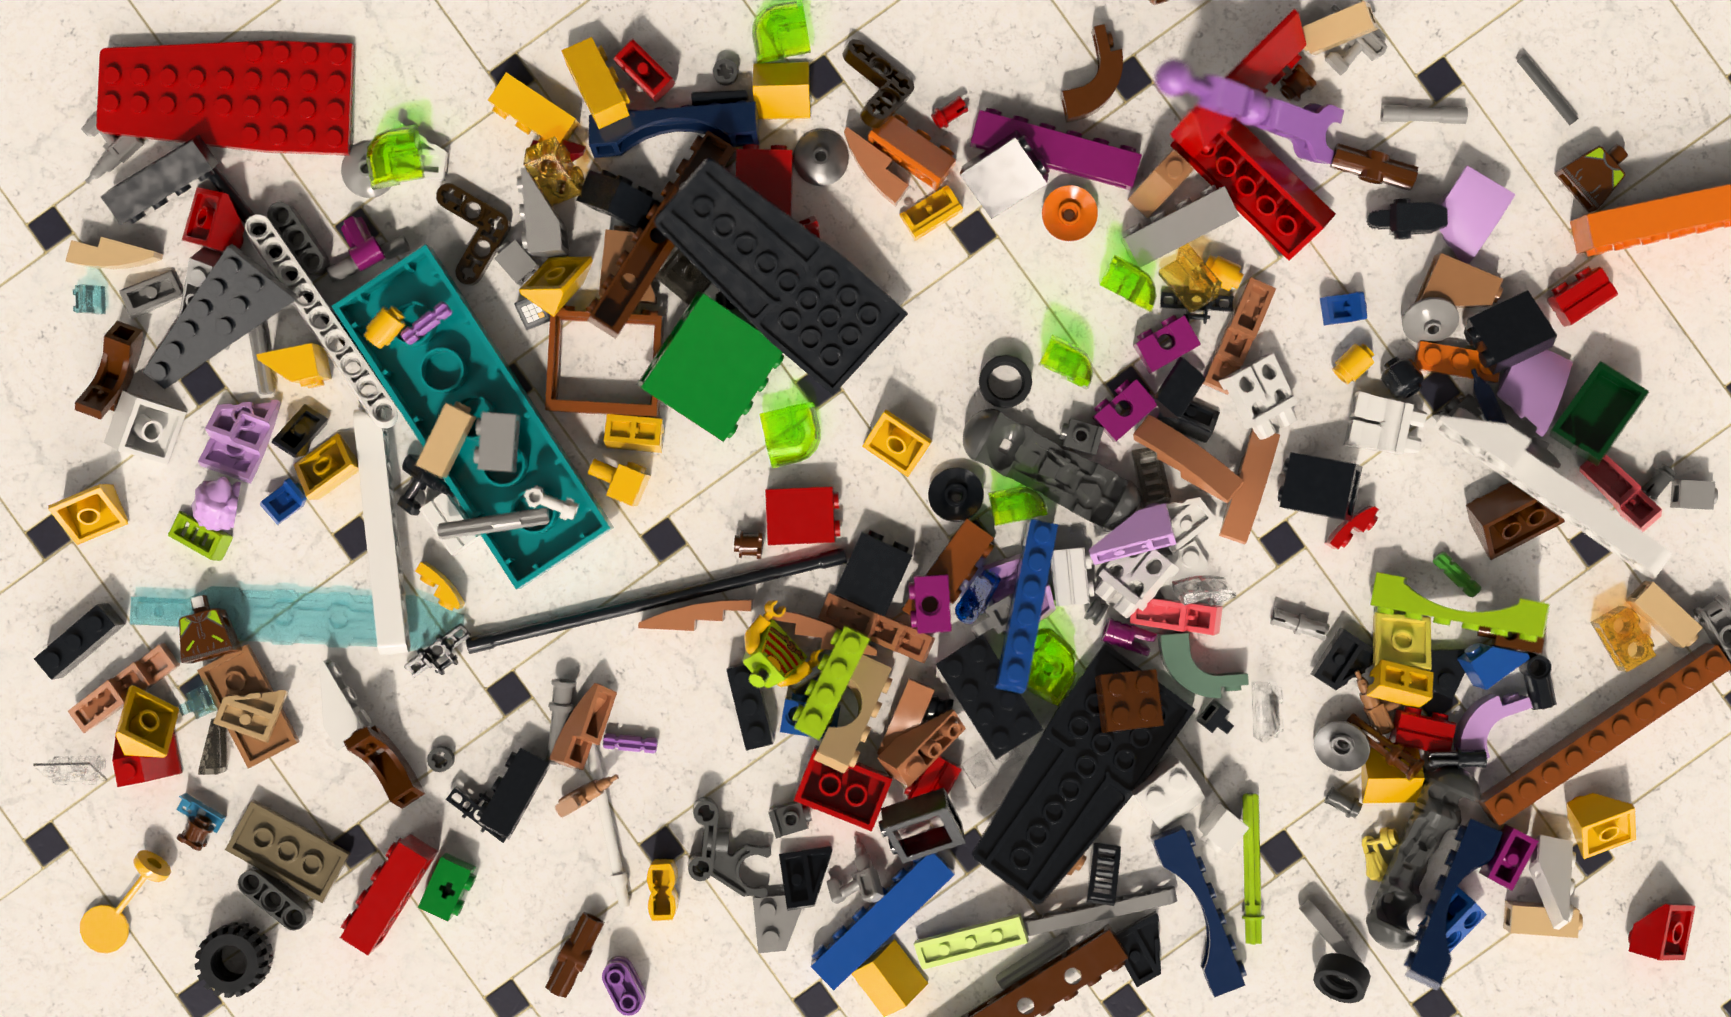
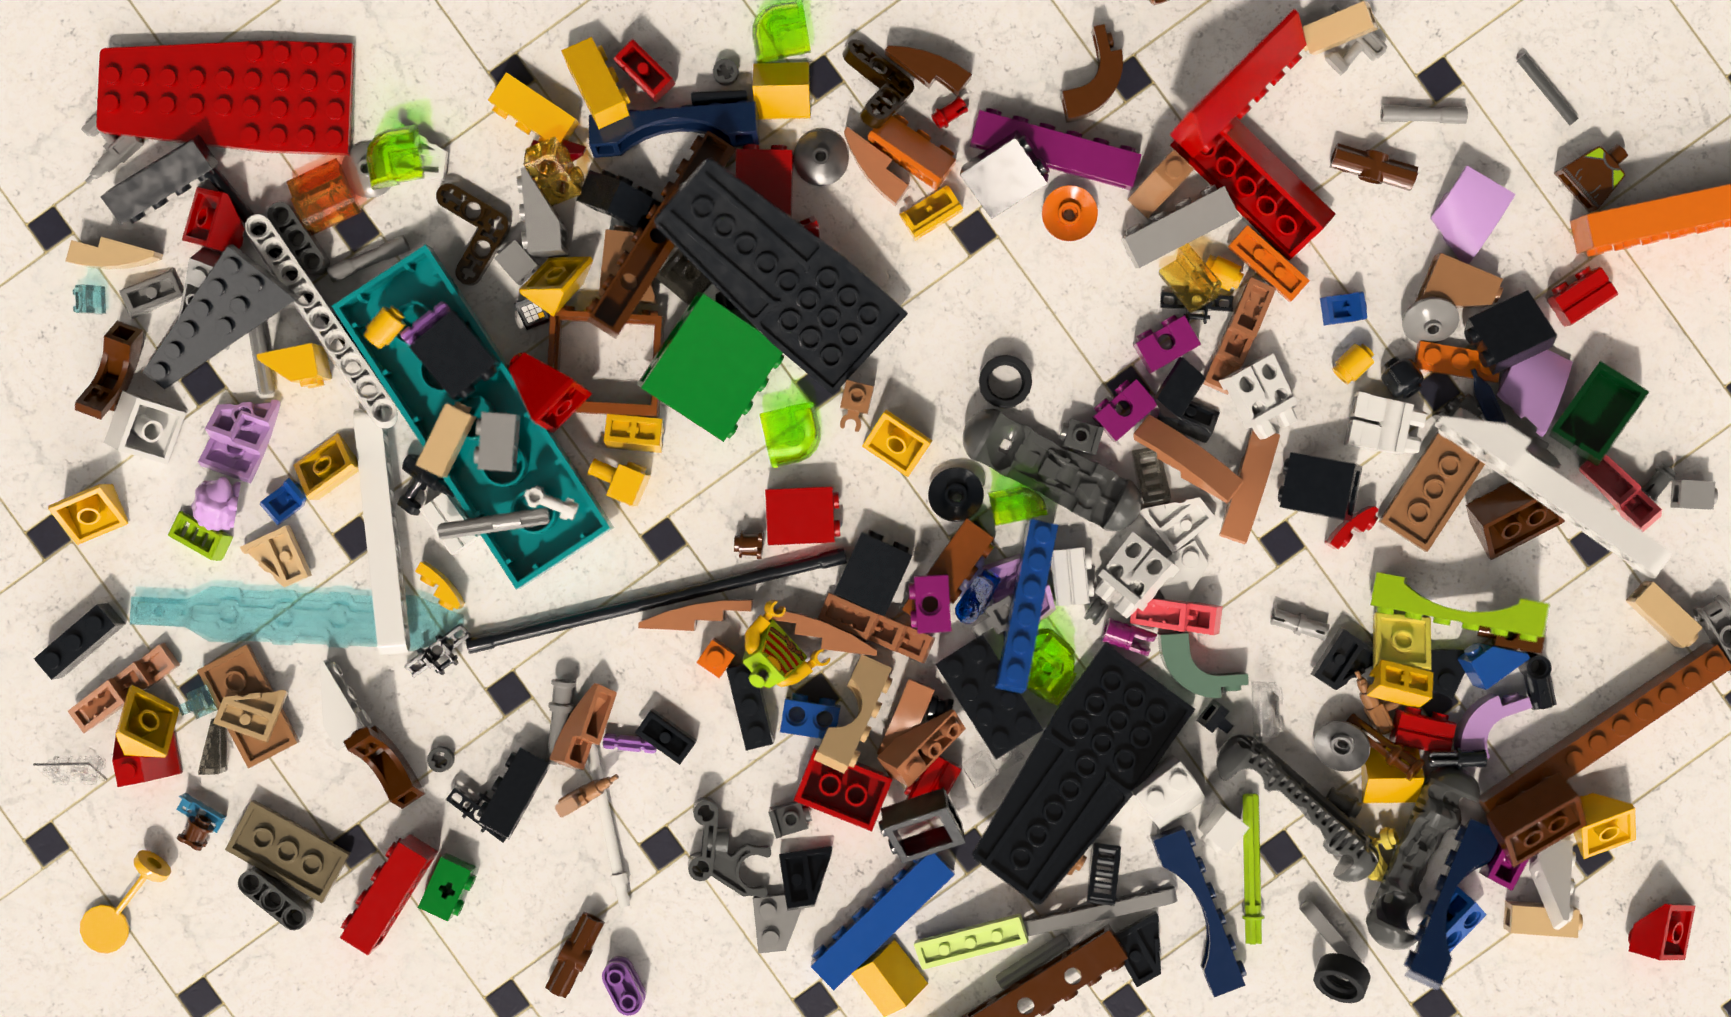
(206, 633): reddish brown torso -> none
(216, 973): black tyre -> none
(280, 556): none -> tan wing
(300, 432): black slope -> none
(323, 197): none -> clear orange brick
(363, 246): magenta piece -> none
(455, 356): none -> black brick
(546, 391): none -> red slope
(664, 897): yellow brick -> none
(665, 736): none -> black slope
(716, 657): none -> orange brick
(832, 682): lime brick -> none
(855, 400): none -> medium nougat brick
(865, 879): light grey piece -> none
(929, 67): none -> reddish brown slope
(1067, 361): clear neon green brick -> none
(1129, 283): clear neon green brick -> none
(1129, 700): reddish brown brick -> none
(1140, 533): lavender slope -> none
(1208, 587): clear slope -> none
(1268, 263): none -> orange plate
(1296, 84): reddish brown brick -> none
(1303, 126): medium lavender piece -> none
(1339, 831): none -> dark grey piece
(1409, 218): black hinge -> none
(1431, 492): none -> medium nougat plate
(1457, 574): bright green axle -> none
(1536, 818): none -> reddish brown slope
(1618, 643): clear yellow brick -> none

